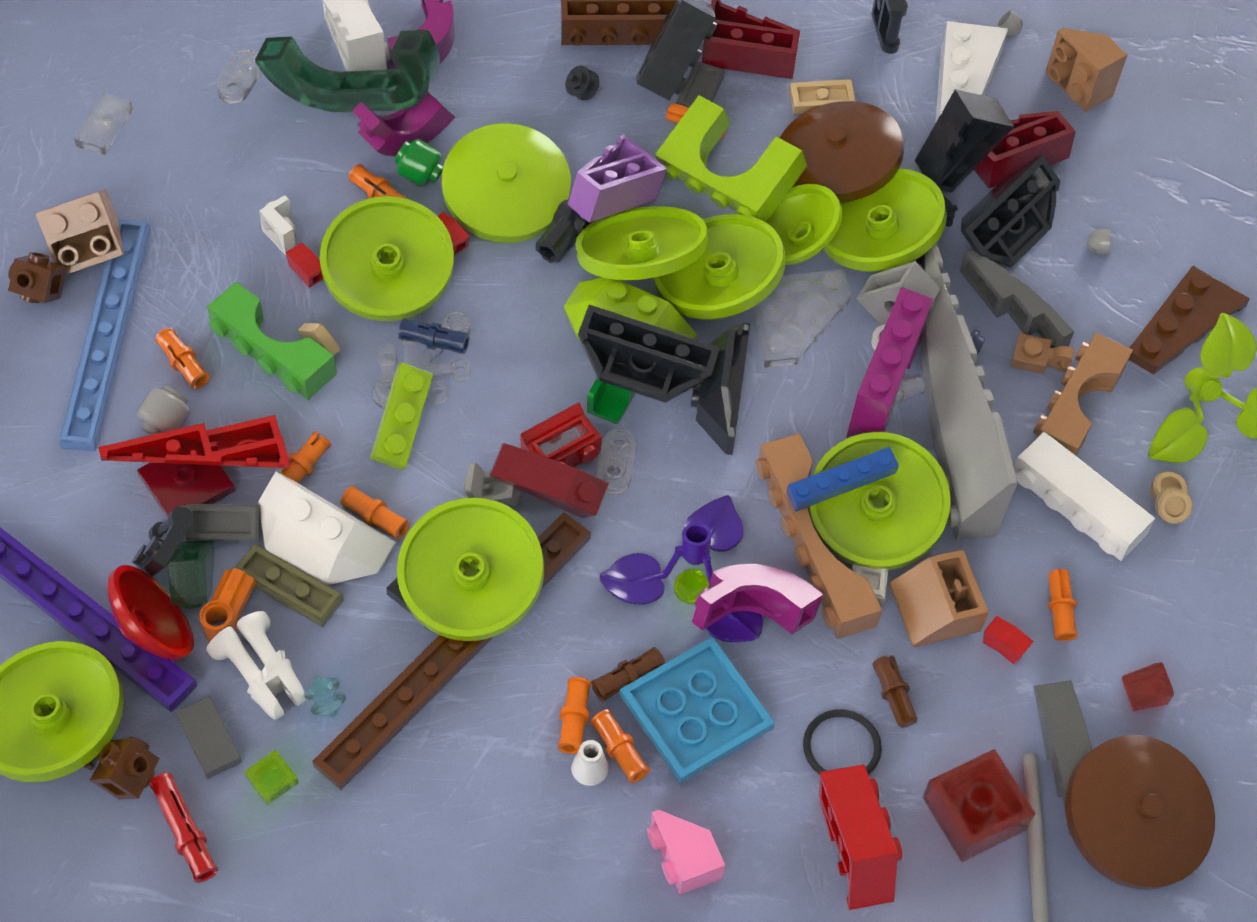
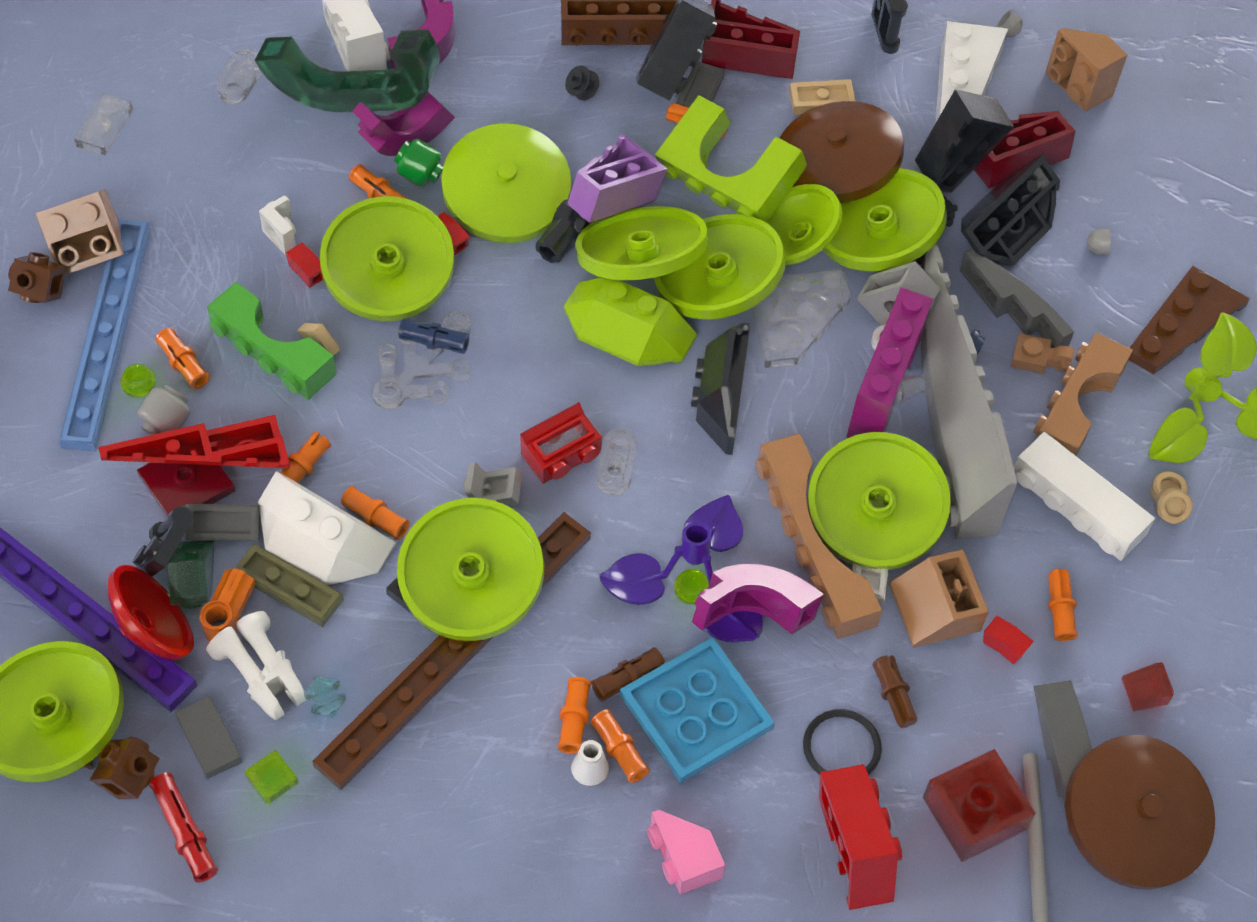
(136, 373): none -> clear neon green plate
(401, 416): lime plate -> none
(550, 480): dark red slope -> none
(608, 401): green panel -> none
(644, 355): black wedge -> none
(842, 479): blue piece -> none

